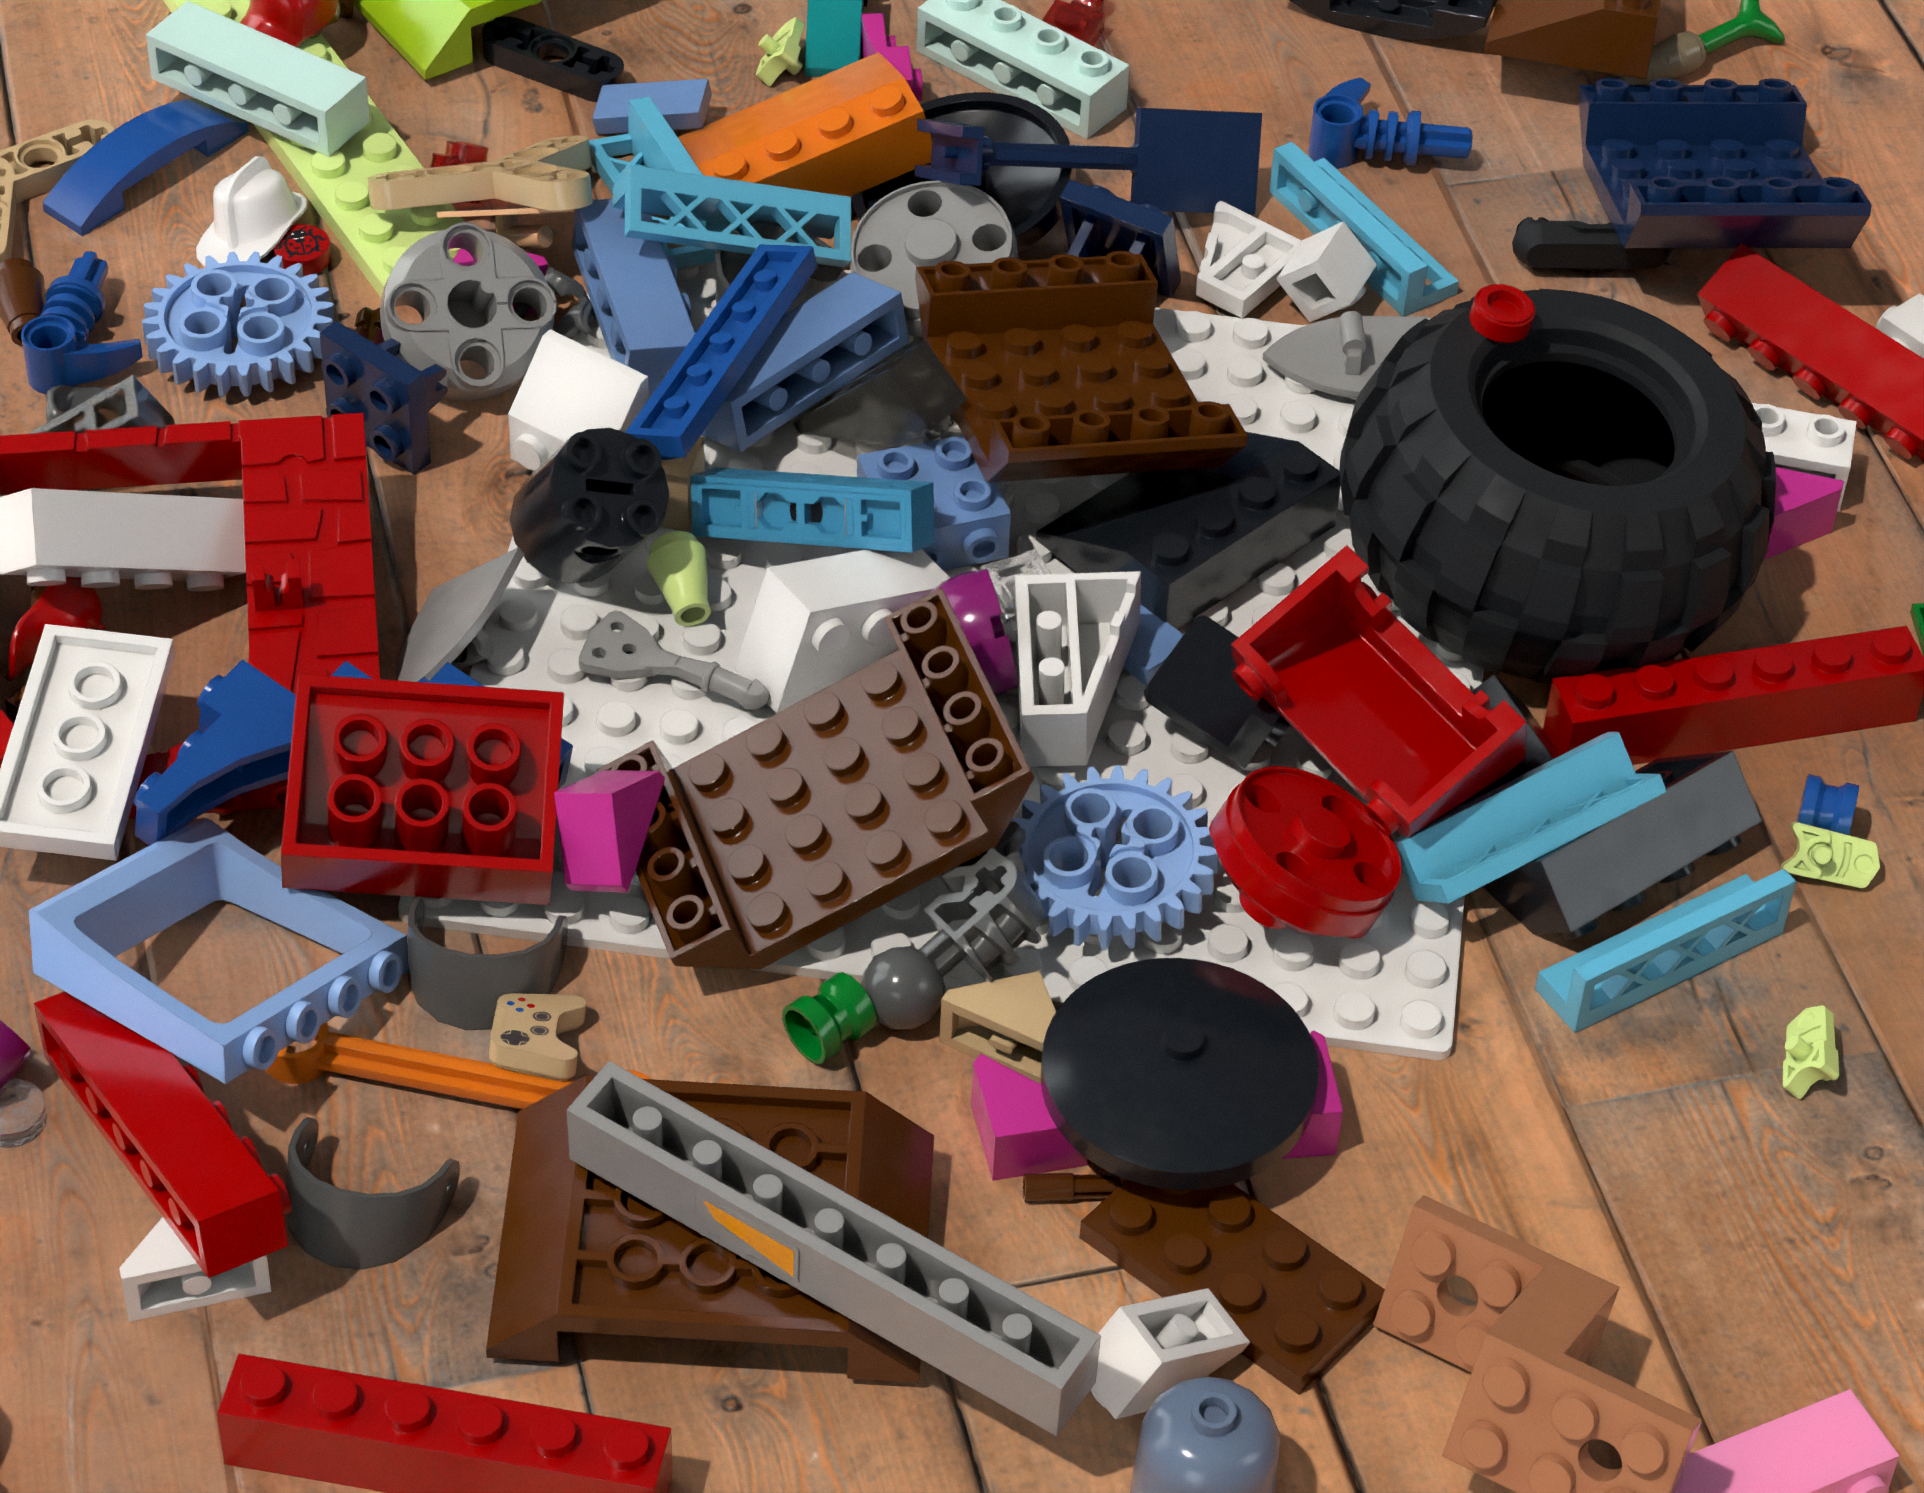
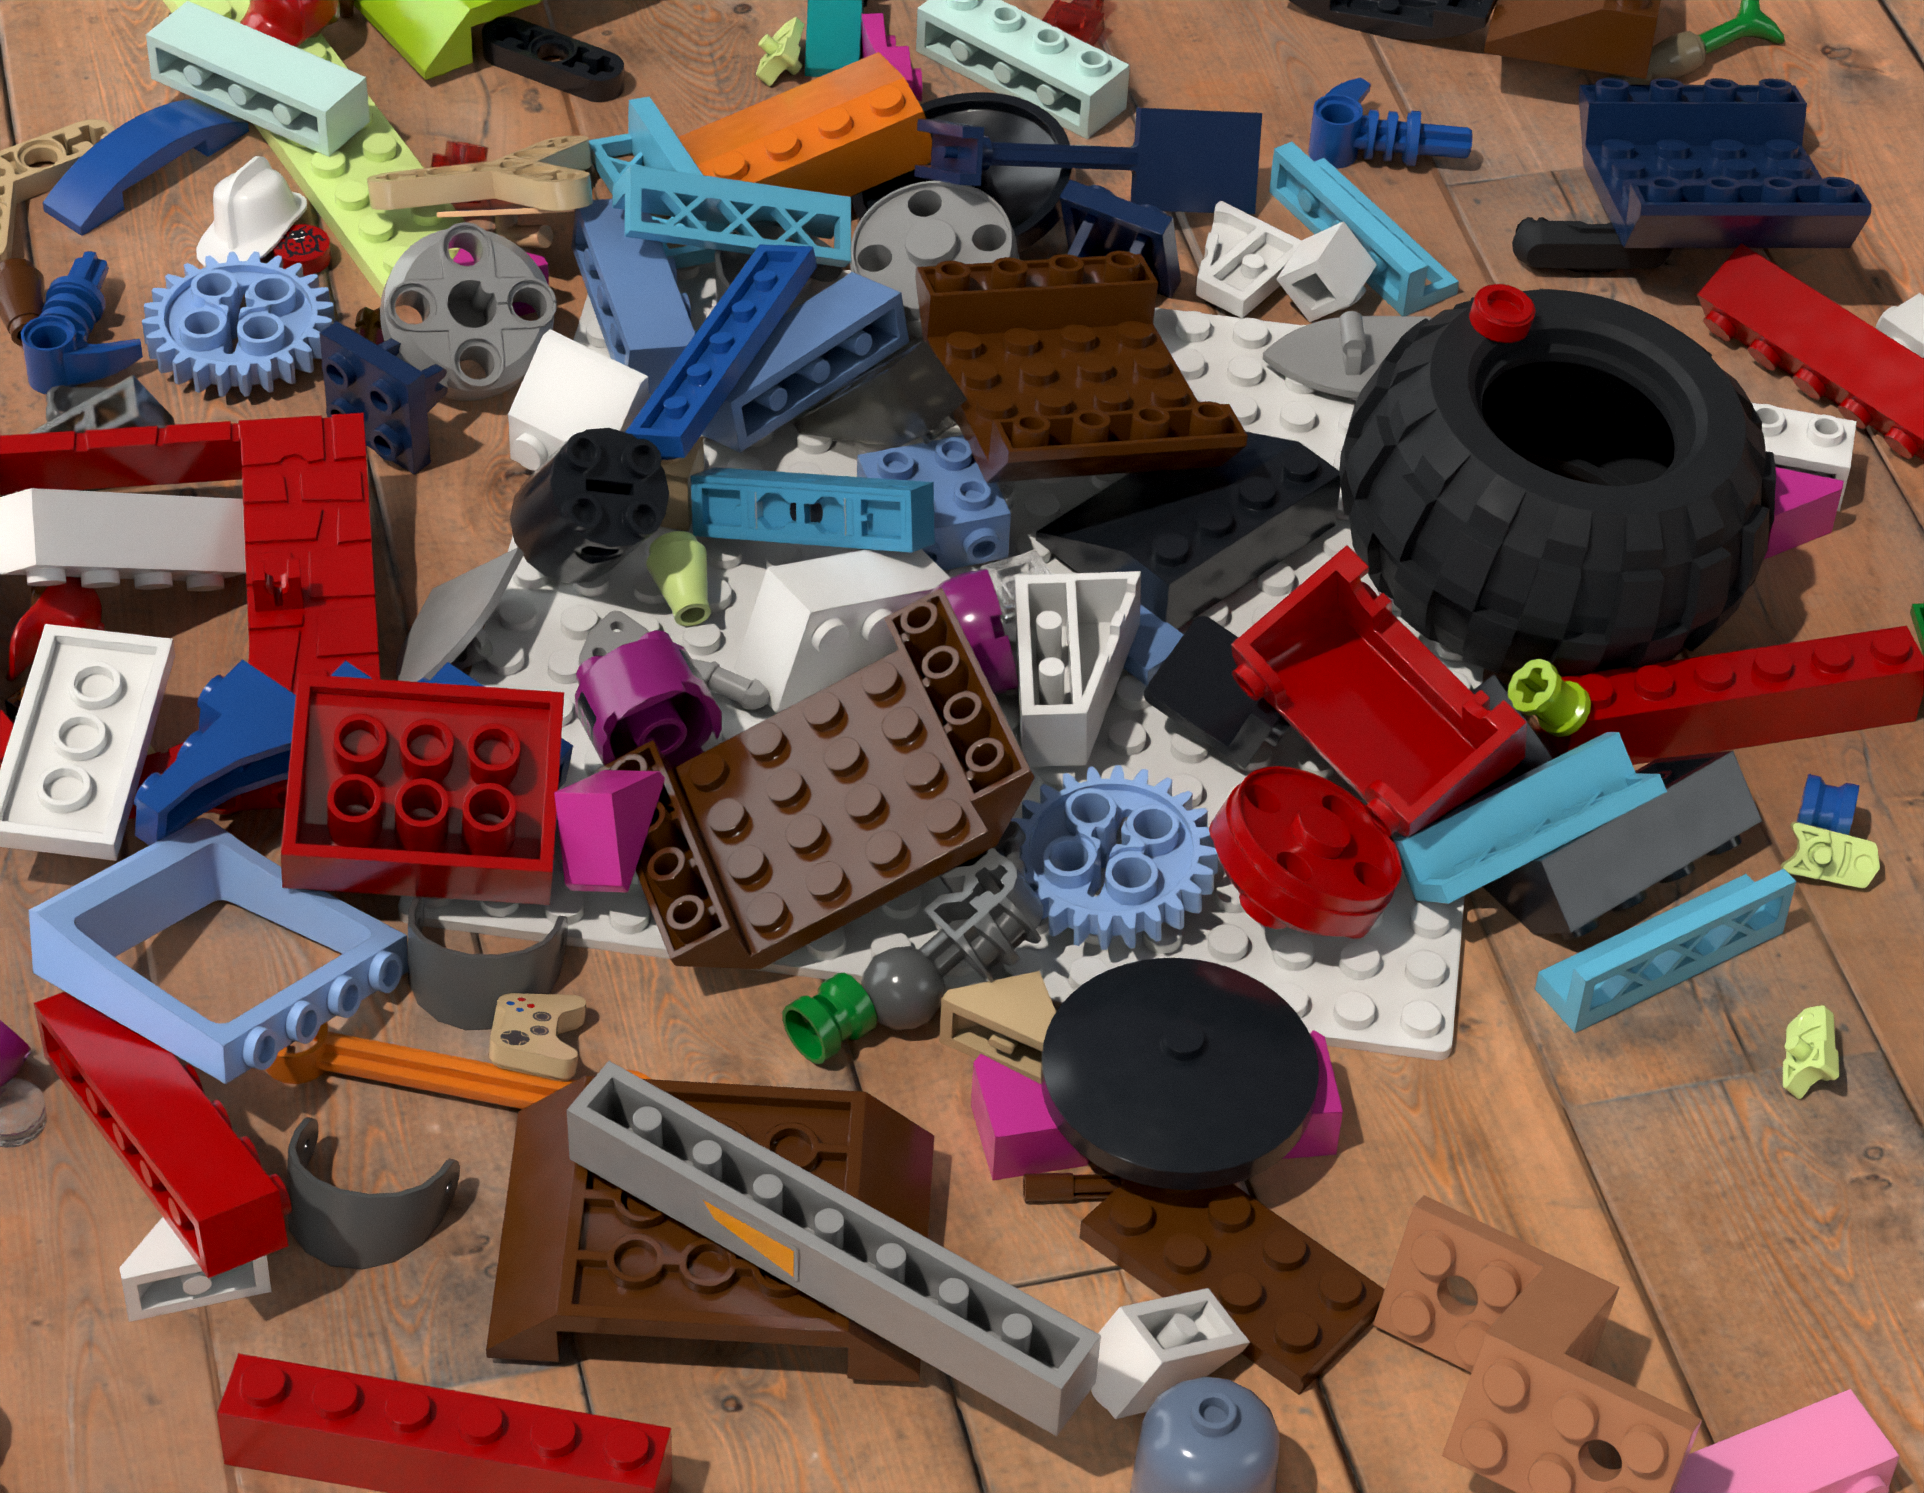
(578, 317): dark grey piece -> none
(646, 695): none -> magenta brick
(680, 102): medium blue tile -> none
(1556, 703): none -> lime bush

